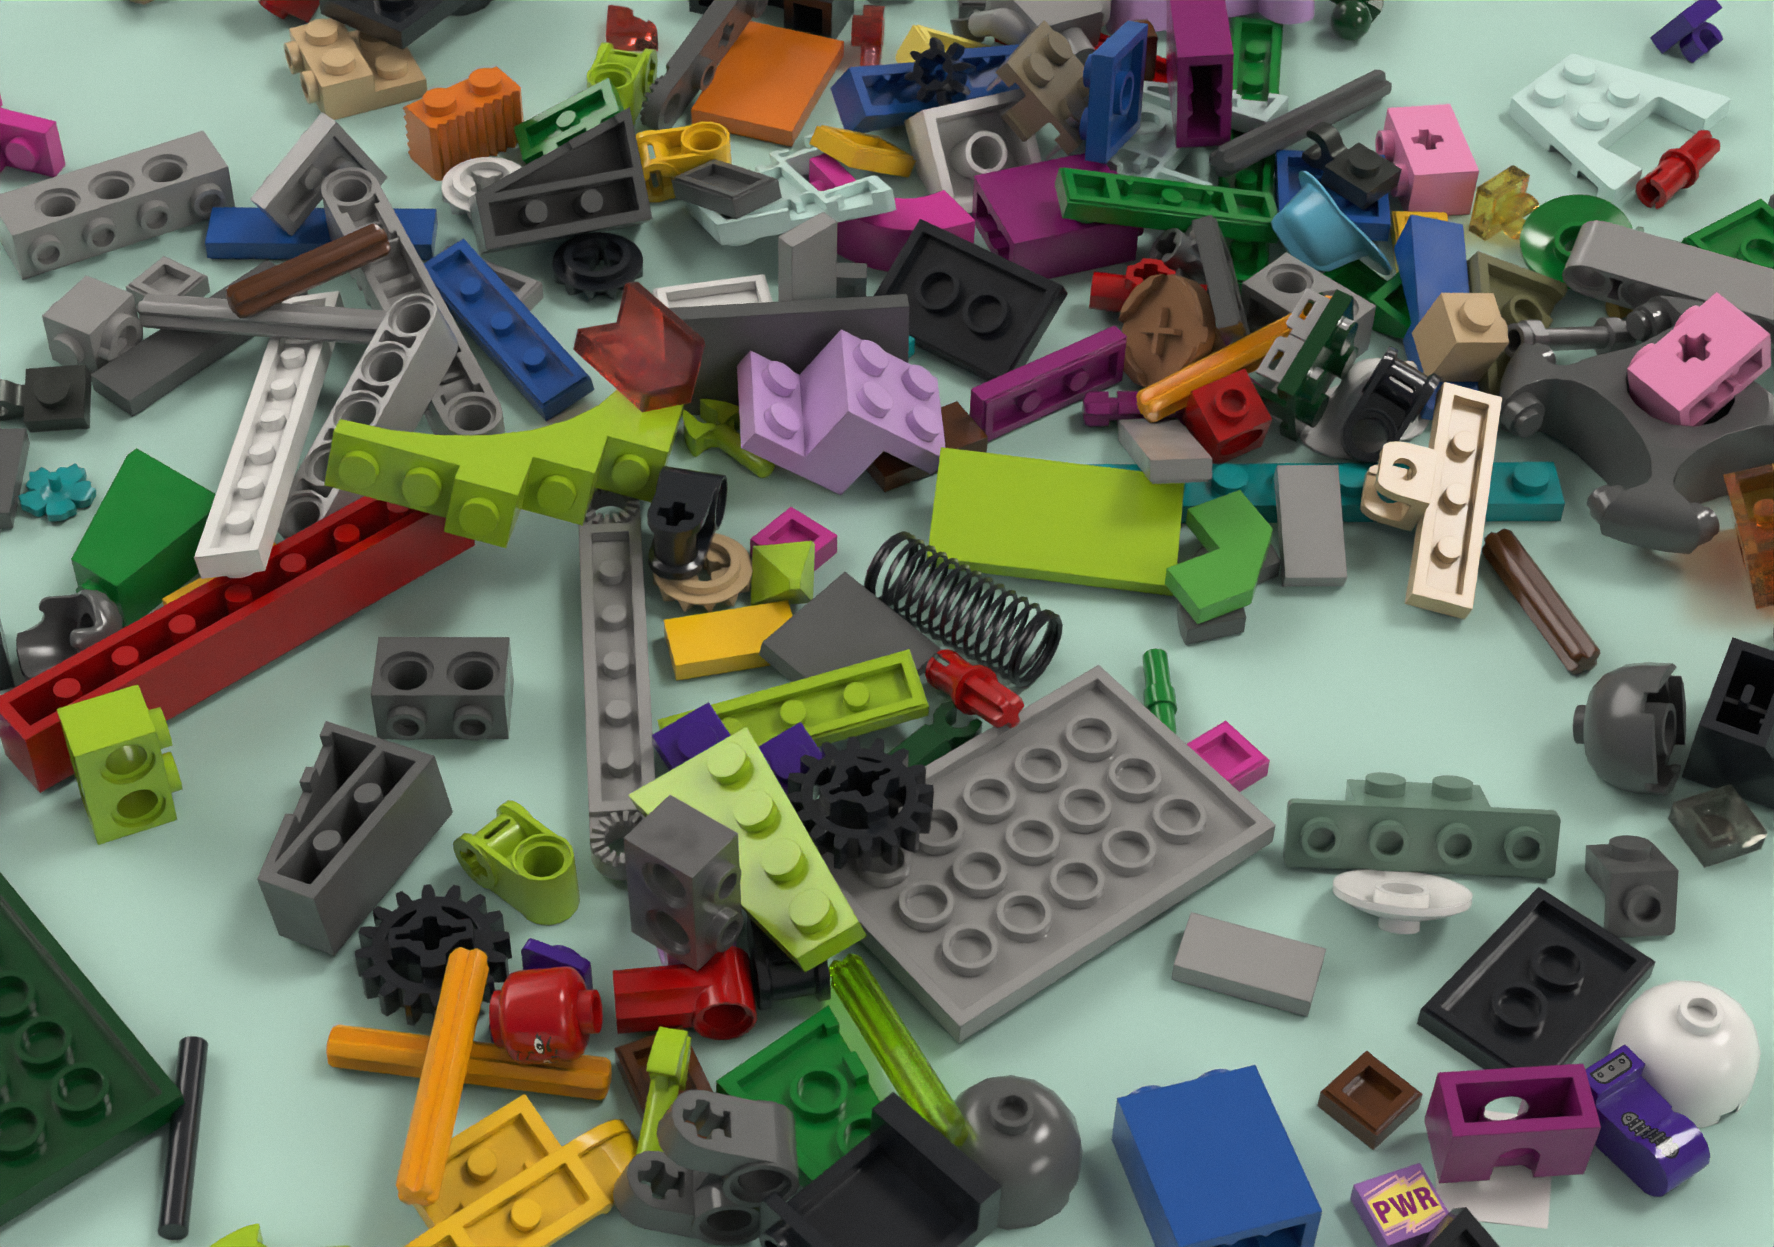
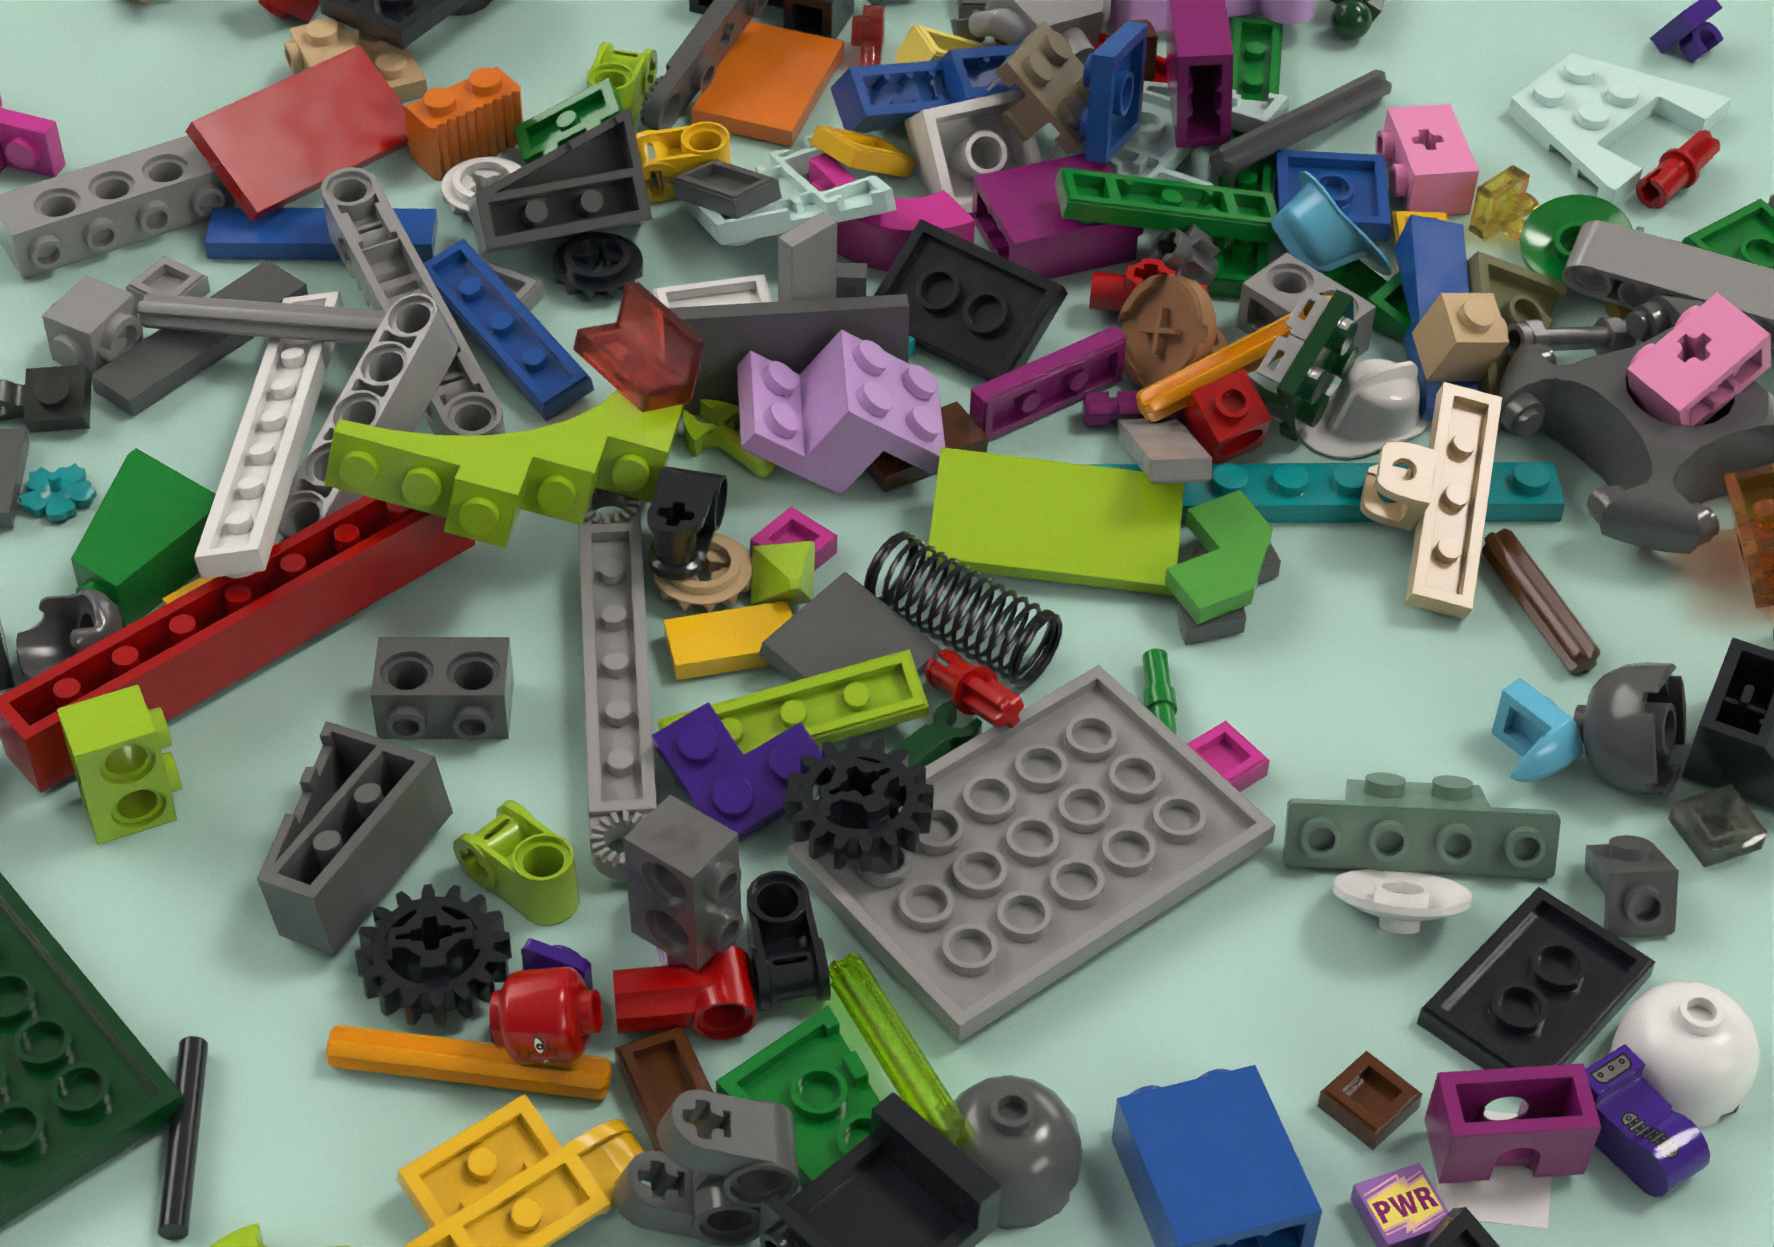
(296, 182): light grey plate -> none
(300, 131): none -> tile
(307, 271): reddish brown axle -> none
(442, 1078): light orange axle -> none
(628, 31): clear red tile -> none
(668, 1075): lime bar -> none
(782, 872): lime wing -> none
(924, 73): black gear -> none
(1221, 280): dark grey tile -> none
(1248, 964): light grey tile -> none
(1310, 525): light grey tile -> none
(1354, 172): pearl dark grey plate -> none
(1389, 402): black piece -> none
(1536, 731): none -> medium azure plate

